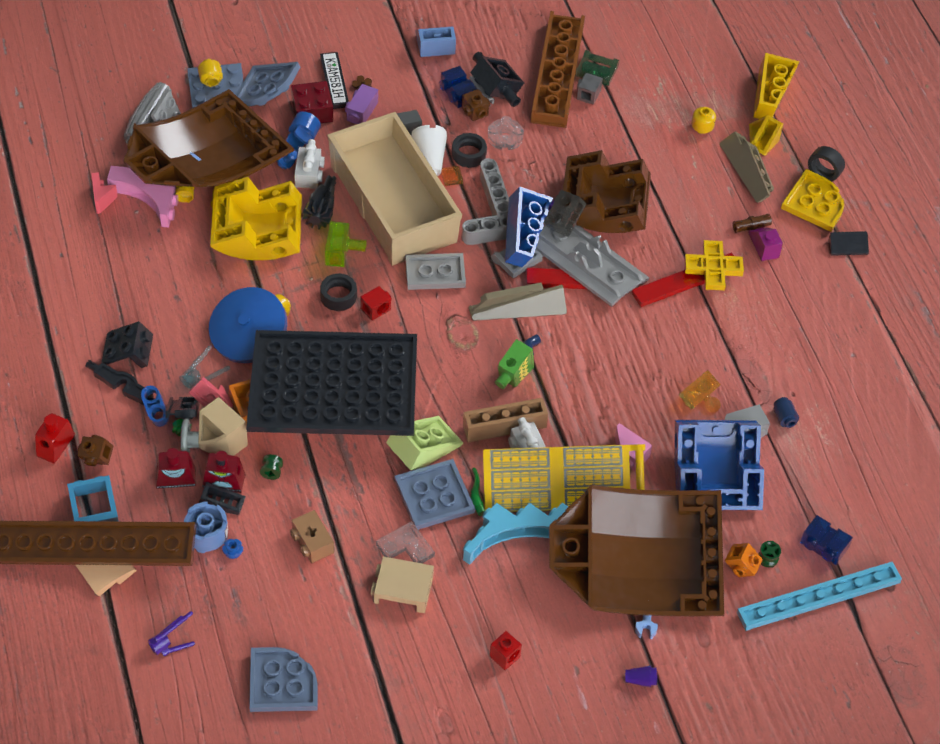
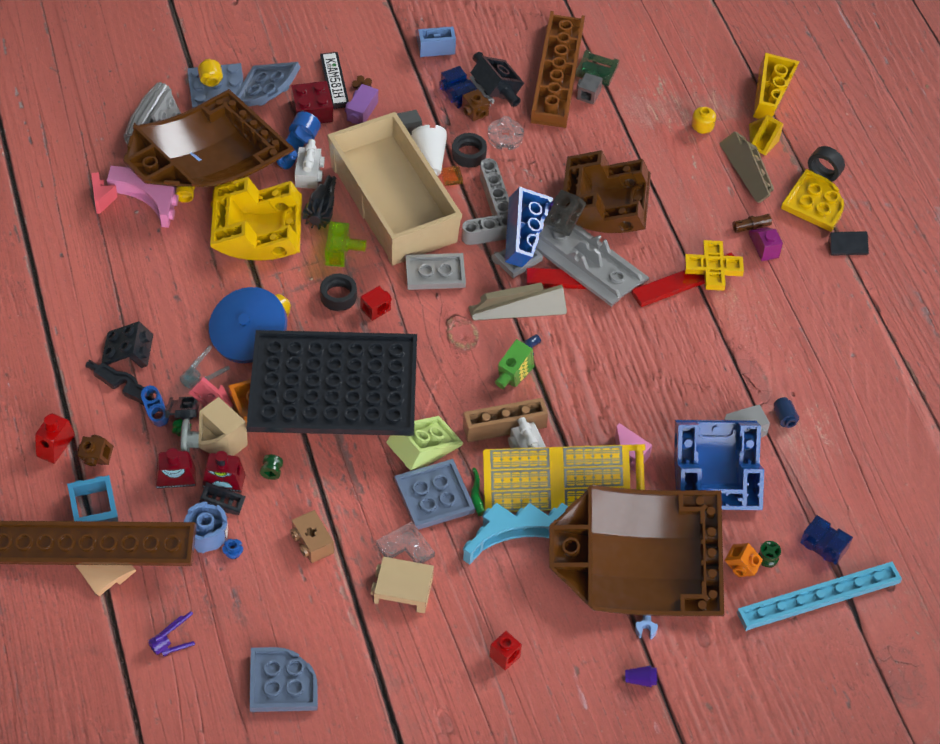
(700, 391): clear yellow plate -> none

